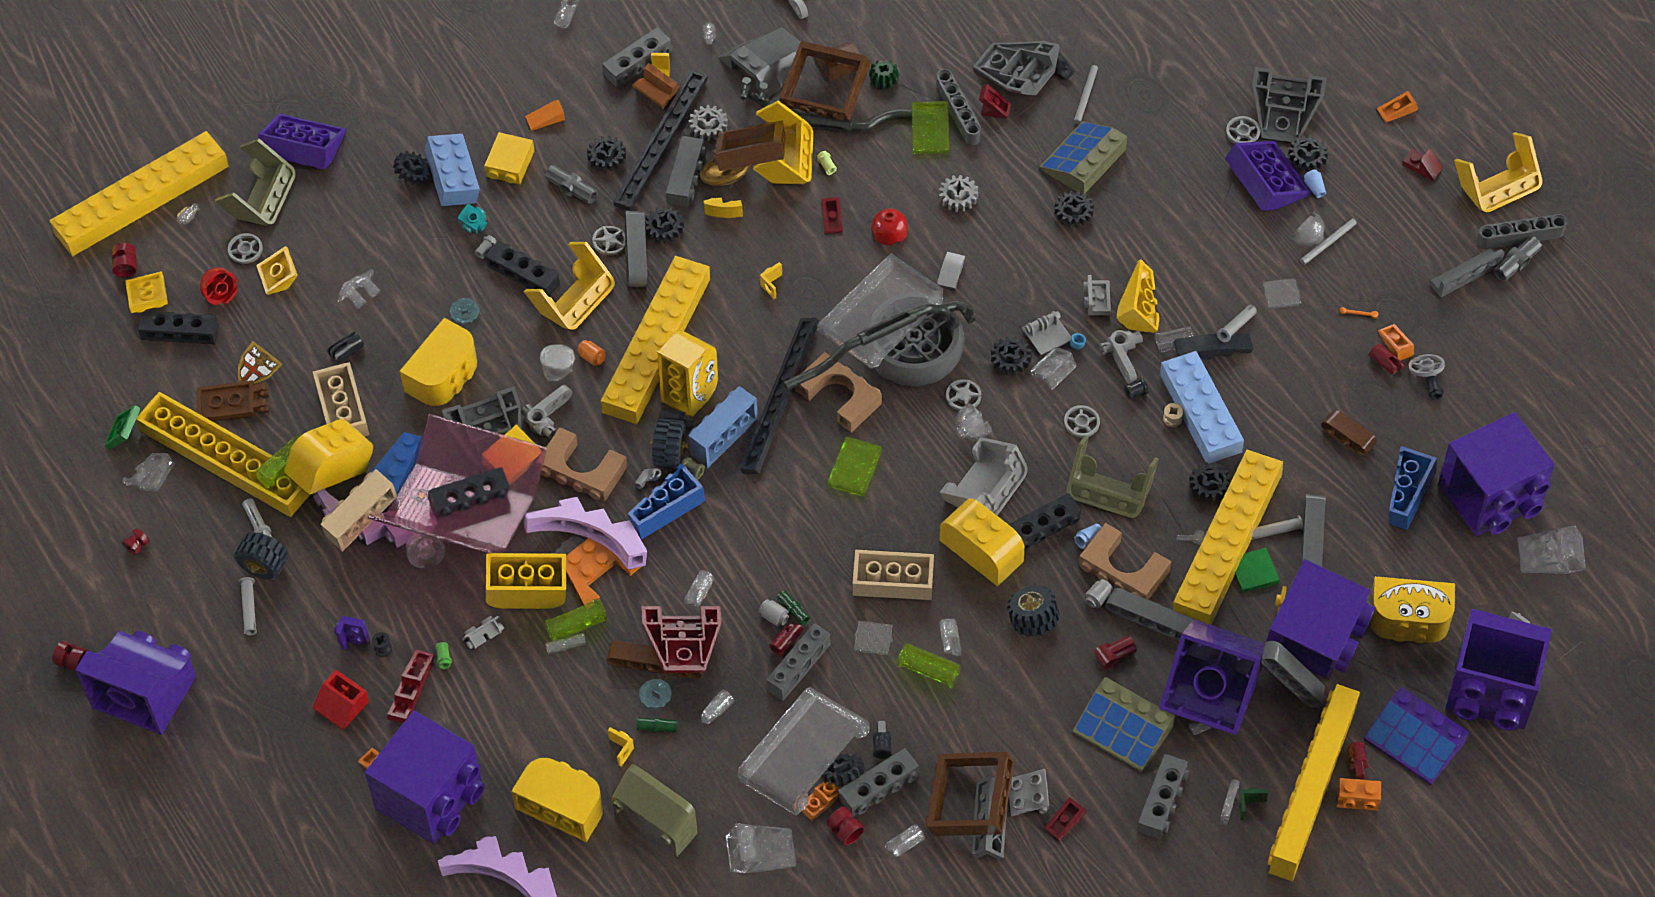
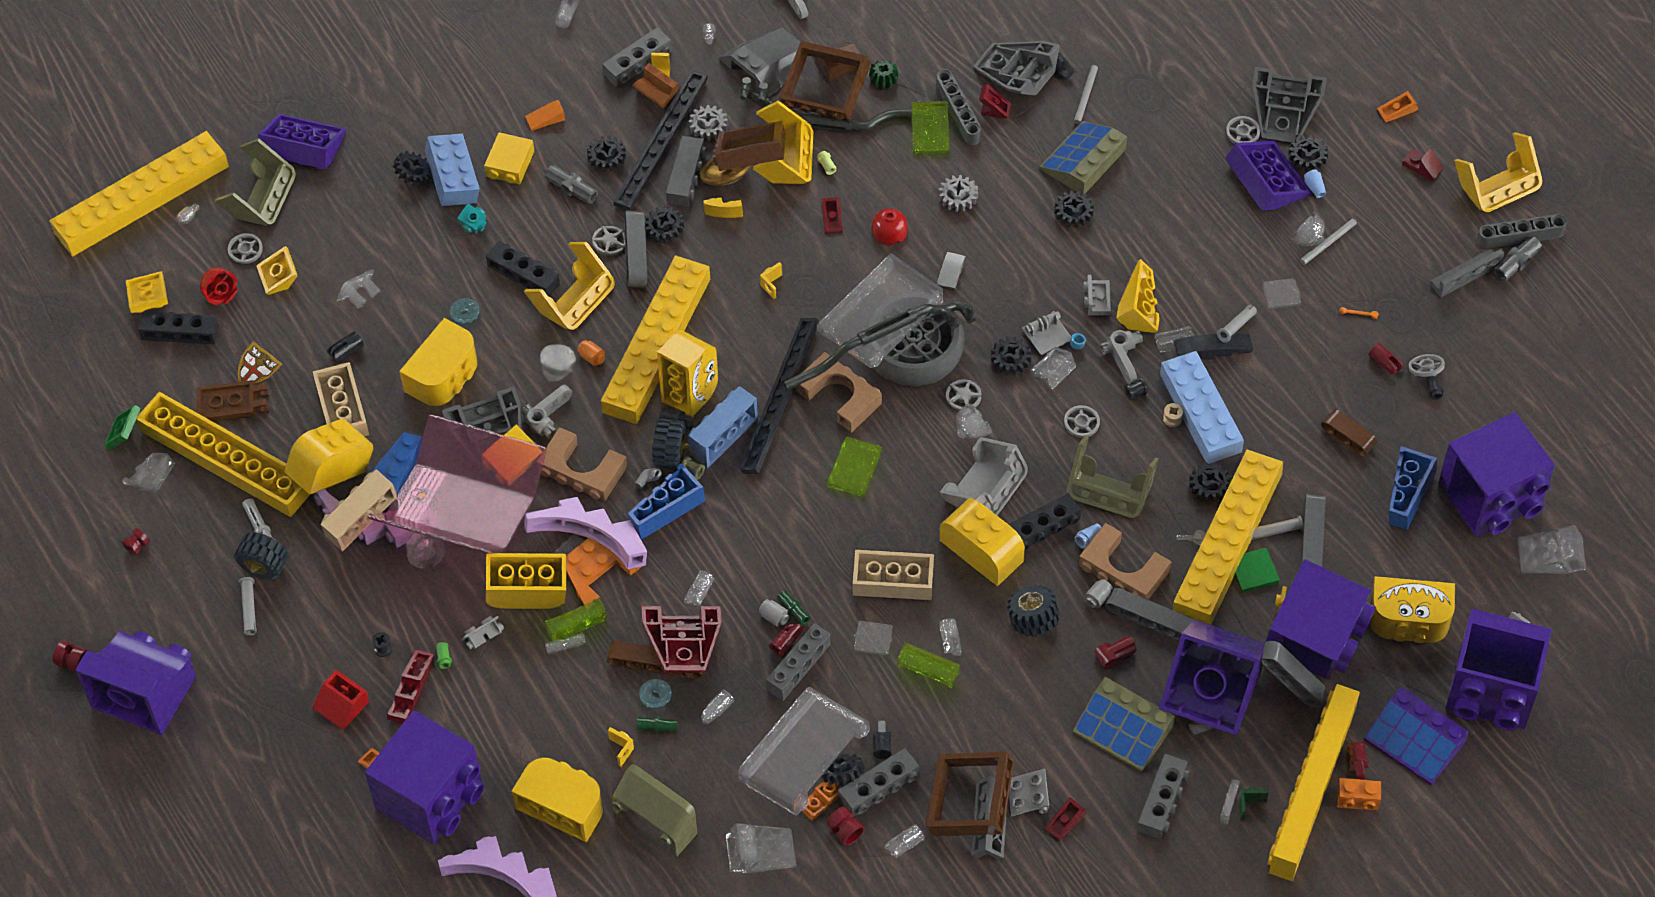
(124, 260): dark red wheel -> none
(275, 466): clear neon green container -> none
(351, 630): dark purple bracket -> none
(487, 244): light grey pin -> none
(494, 478): black brick -> none
(1397, 342): orange slope -> none

